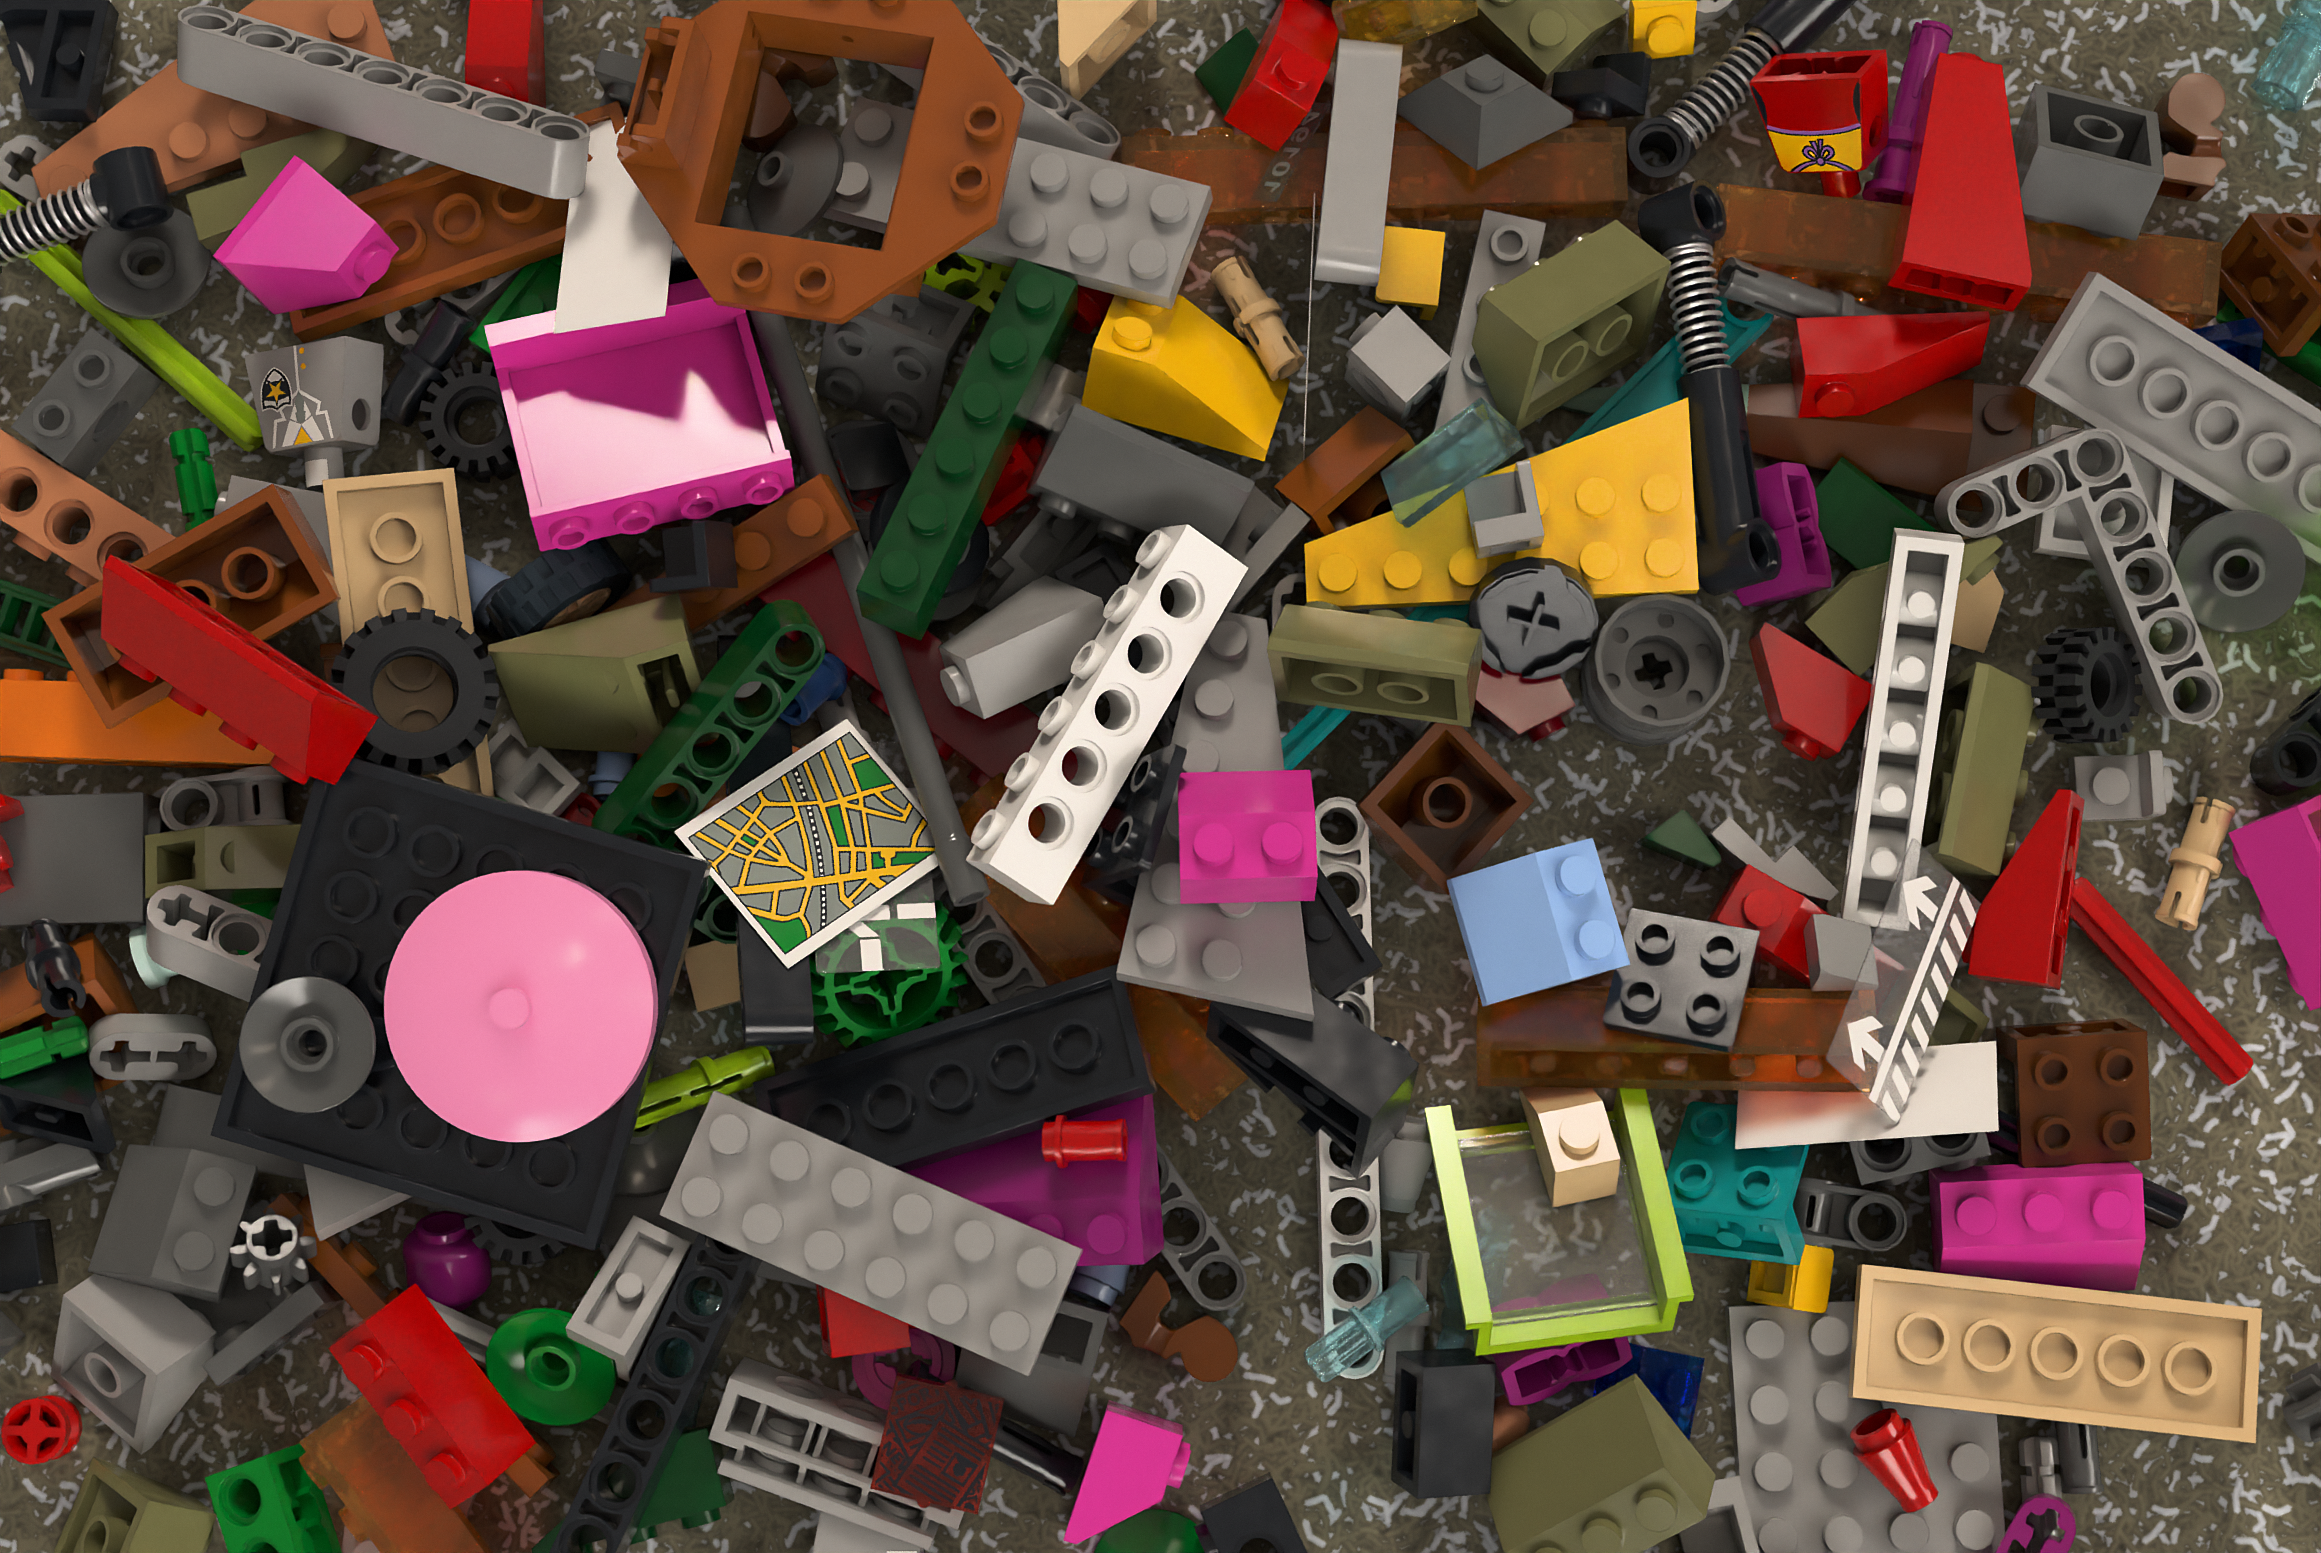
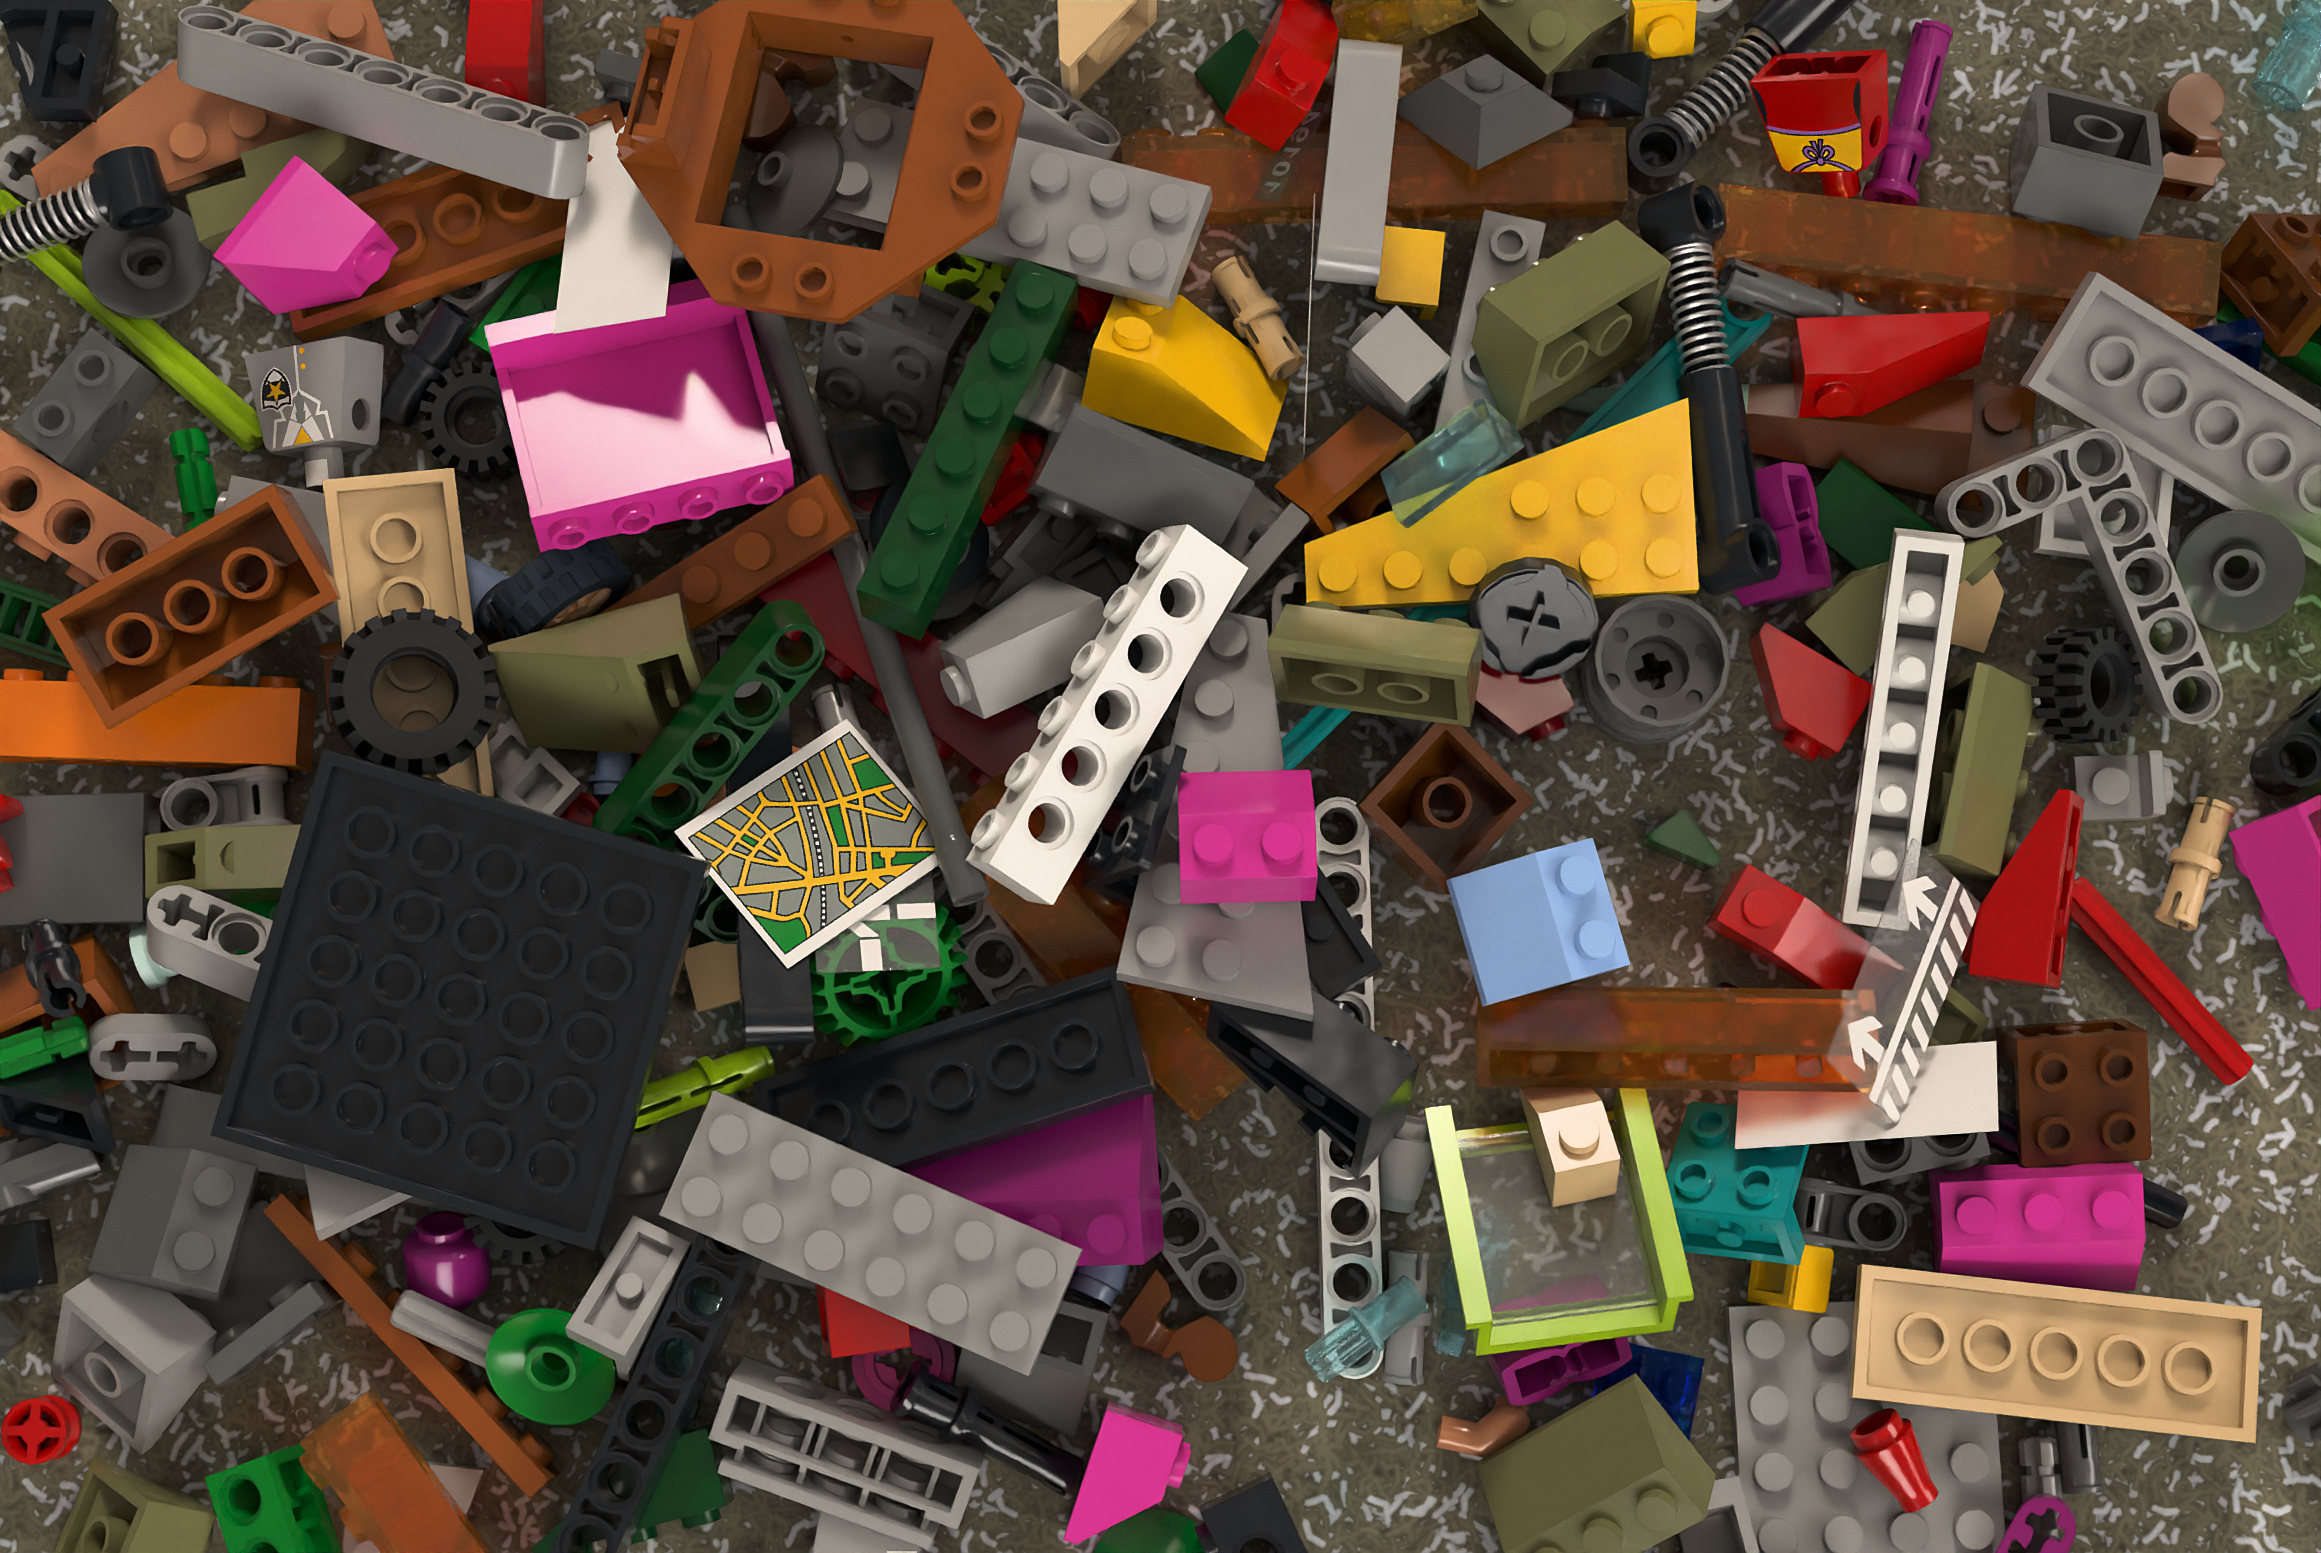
(231, 674): red slope -> none
(270, 1233): dark grey gear -> none
(276, 1051): dark grey dish -> none
(432, 1396): red slope -> none
(520, 1005): bright pink dish -> none
(697, 559): black panel -> none
(824, 685): dark blue pin -> none
(937, 1443): clear red piece -> none
(1084, 1140): red pin -> none
(1443, 1422): black panel -> none
(1504, 512): light grey panel -> none
(1683, 980): bracket -> none
(1788, 867): light grey slope -> none
(1835, 951): light grey slope -> none
(1962, 196): red slope -> none

